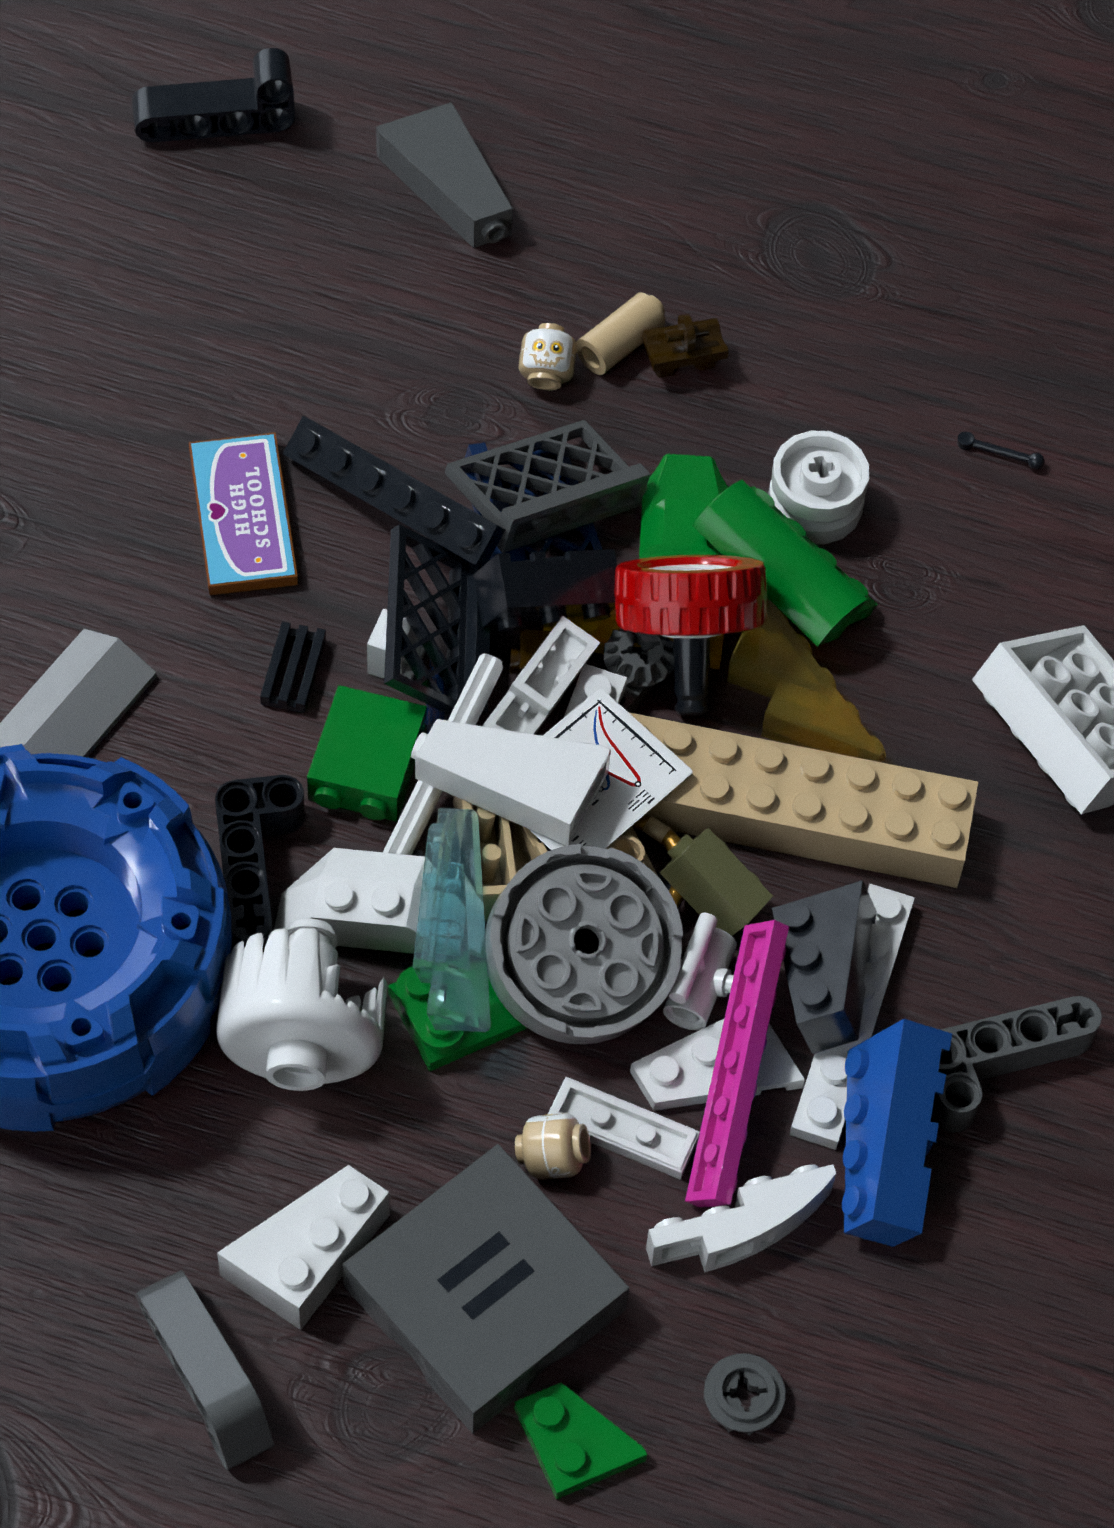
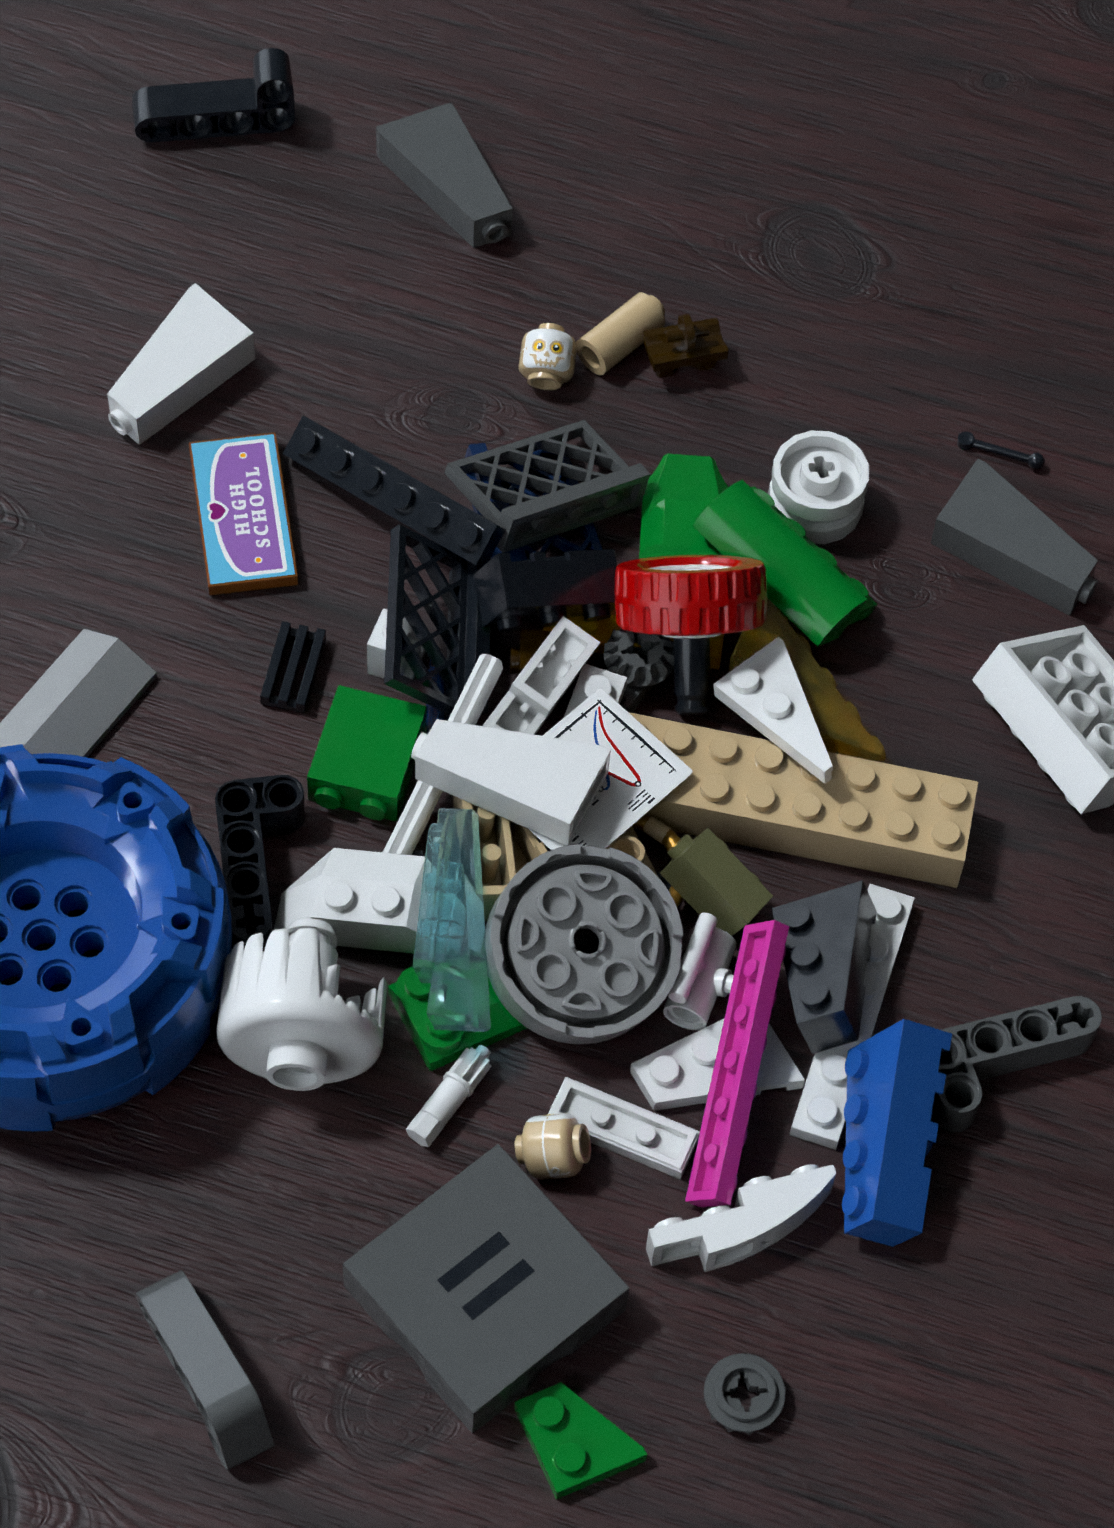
(179, 365): none -> white slope
(301, 1250): white wedge -> none
(449, 1095): none -> white piece
(771, 700): none -> white wing
(1014, 541): none -> dark grey slope

